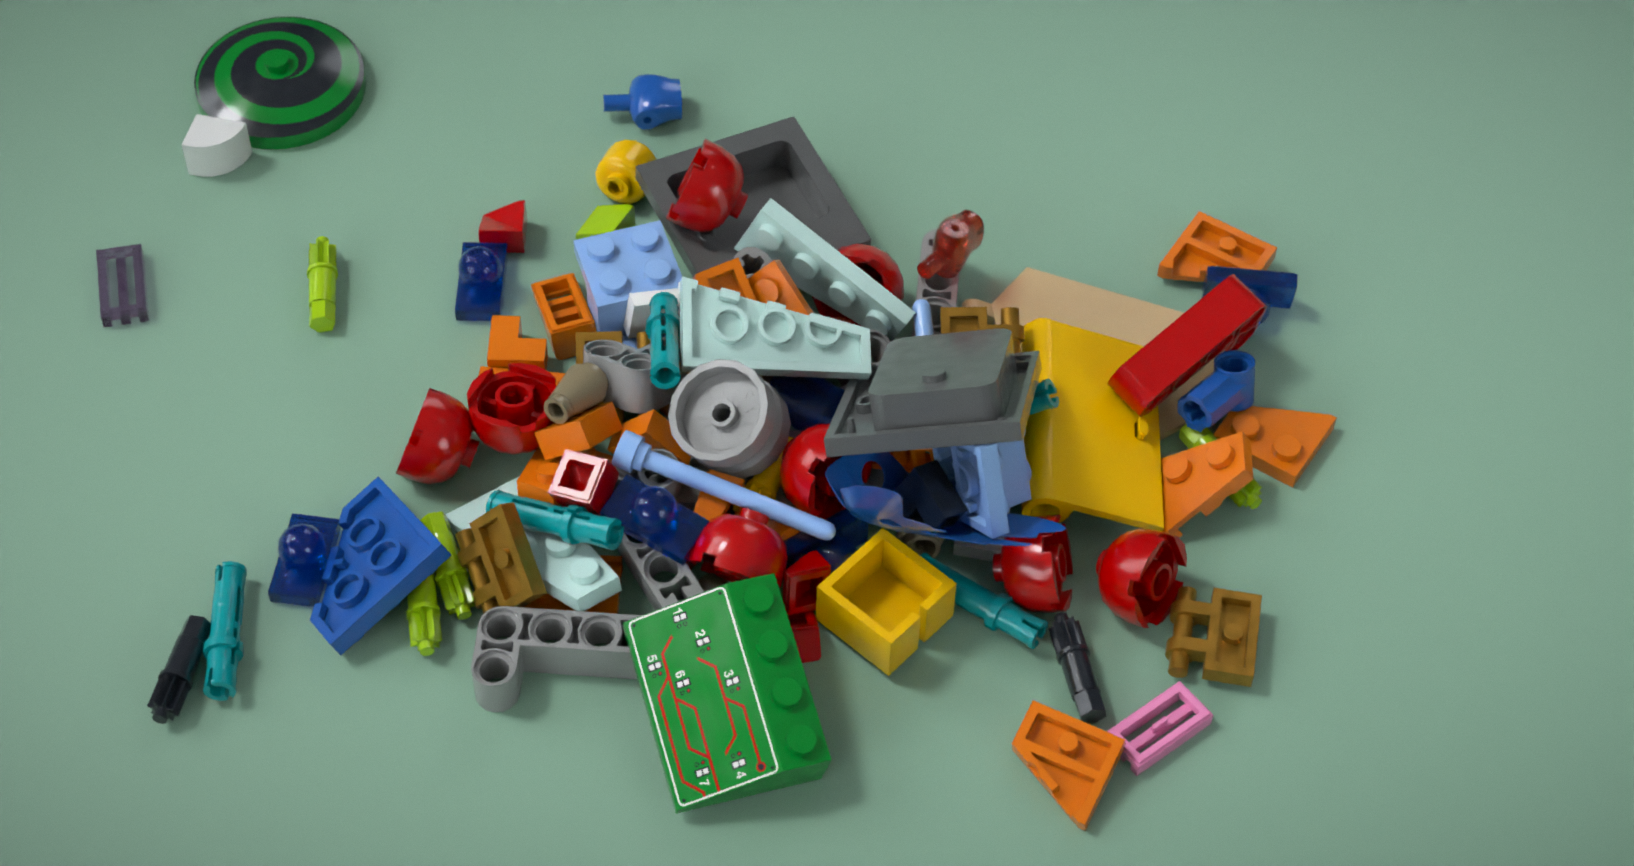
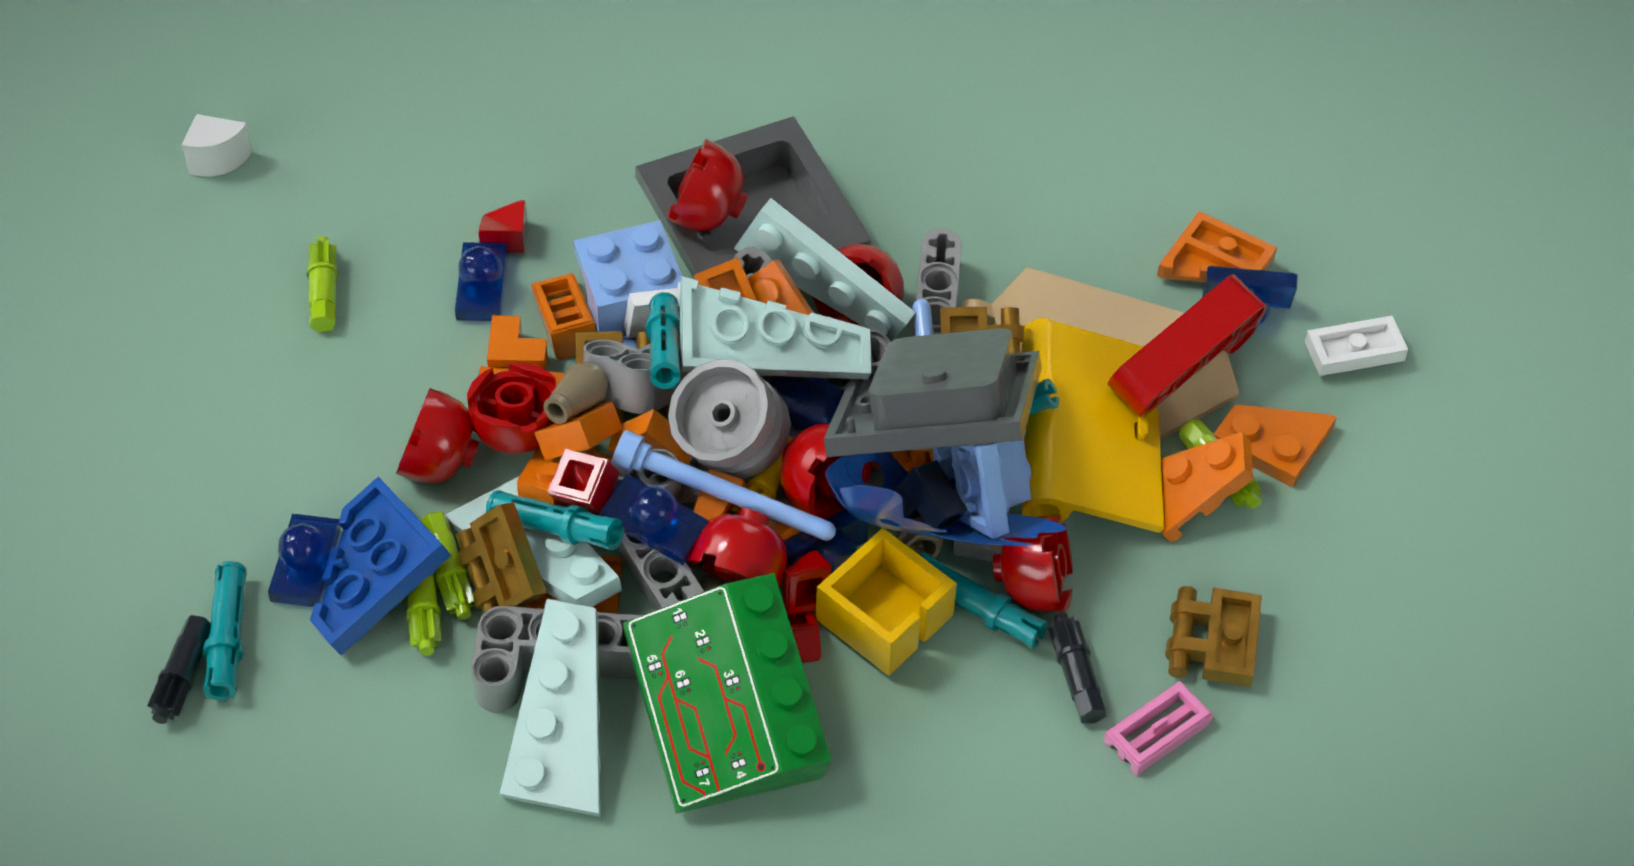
(125, 310): clear purple tile -> none
(283, 79): dish -> none
(557, 728): none -> light aqua wing
(607, 219): lime slope -> none
(617, 171): yellow head -> none
(650, 100): blue piece -> none
(952, 245): clear red piece -> none
(1068, 759): orange wing -> none
(1140, 575): red cylinder -> none
(1224, 390): blue piece -> none
(1356, 345): none -> white plate

